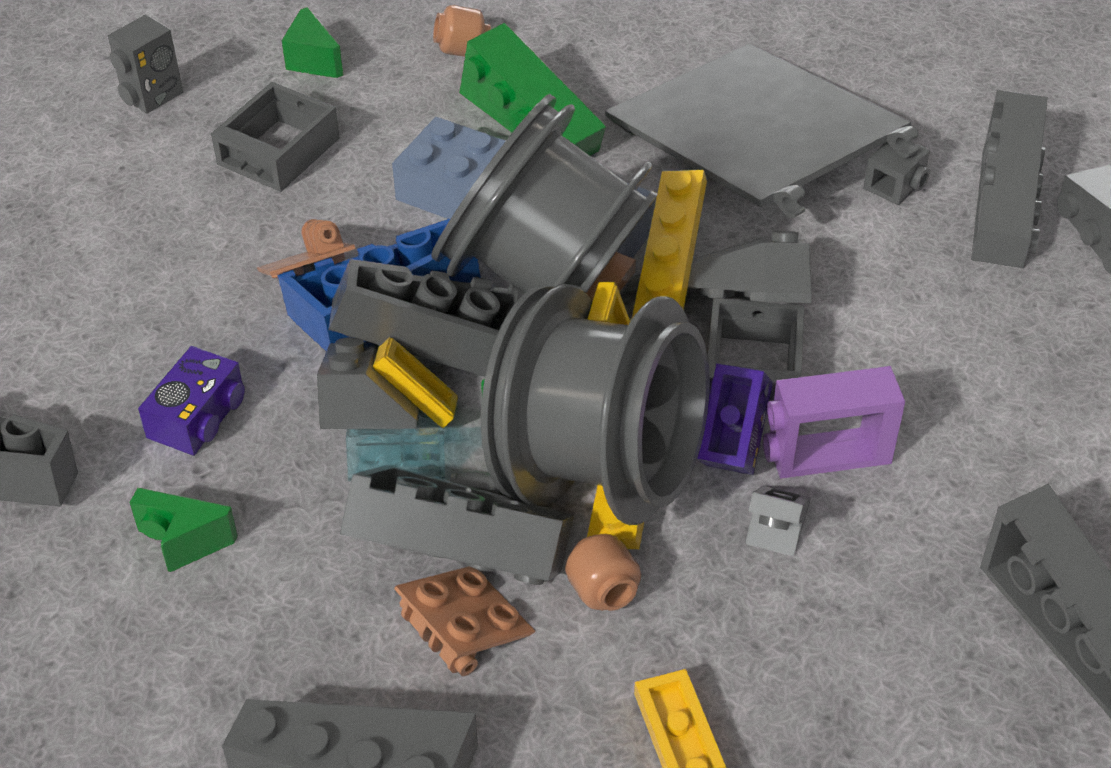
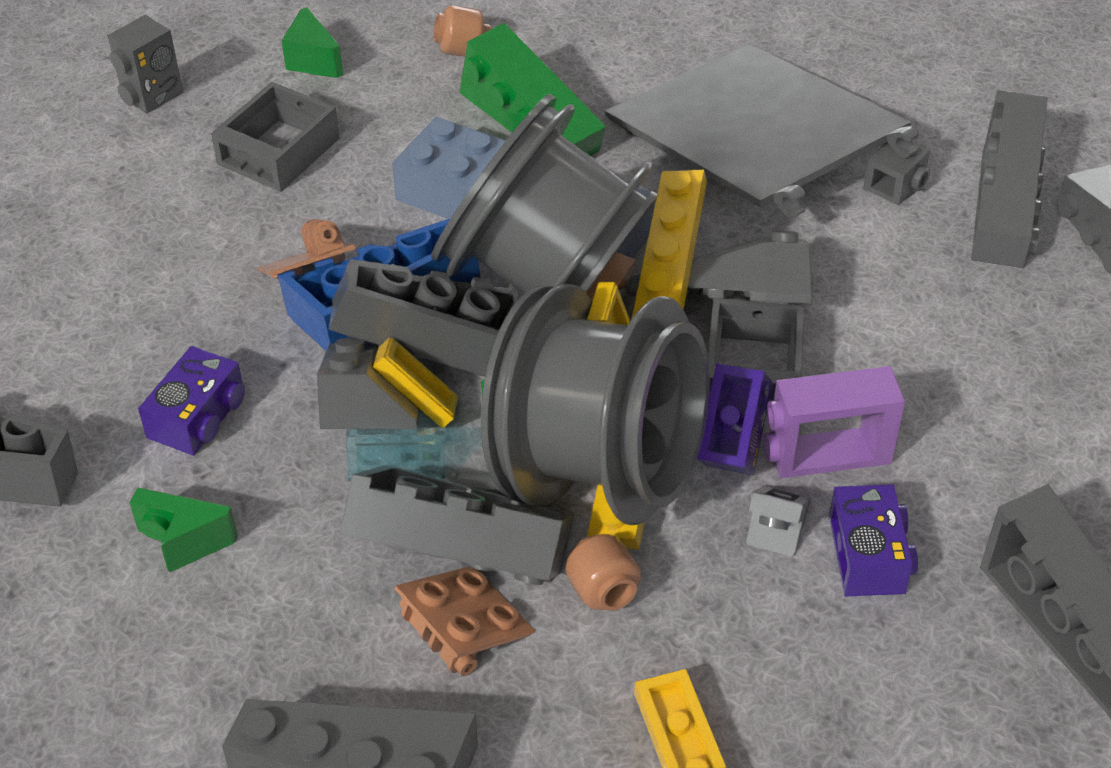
(871, 540): none -> dark purple brick

